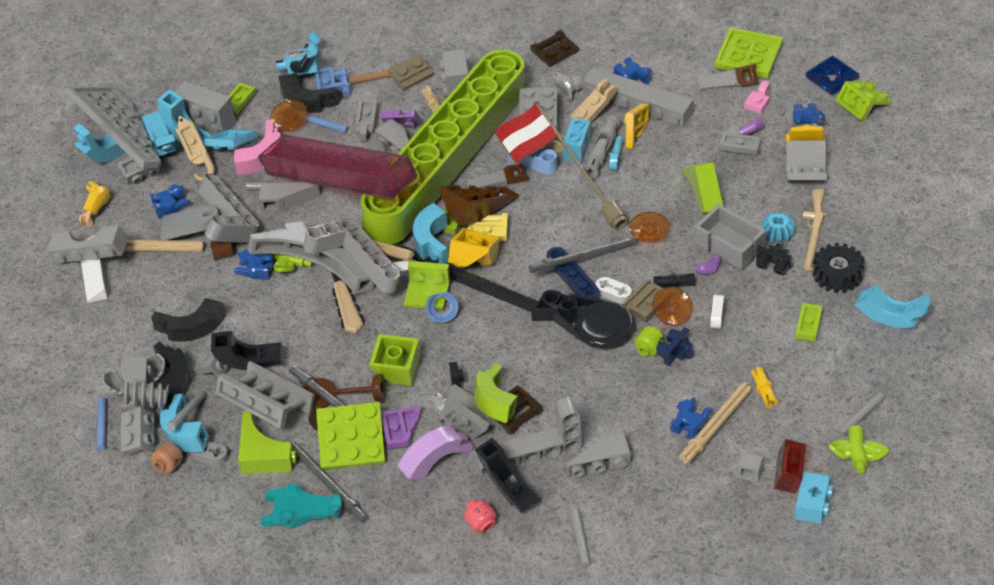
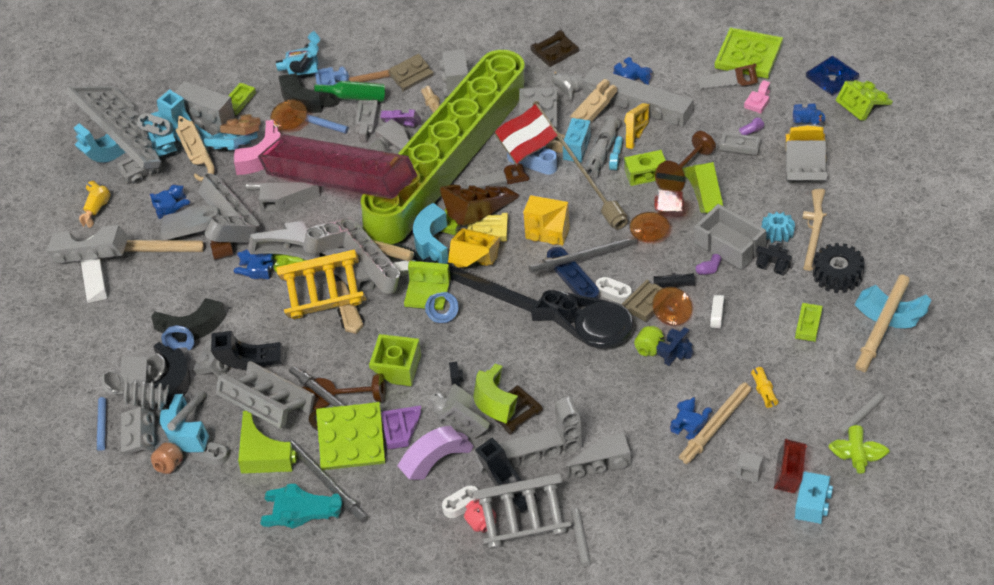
(154, 128): none -> light grey beam
(168, 340): none -> medium blue piece
(242, 126): none -> medium nougat plate
(326, 264): none -> yellow fence
(354, 90): none -> green piece
(459, 500): none -> white beam
(528, 489): none -> light grey fence
(546, 220): none -> yellow slope
(642, 167): none -> lime brick
(670, 175): none -> reddish brown piece
(670, 203): none -> clear red brick
(870, 348): none -> tan axle

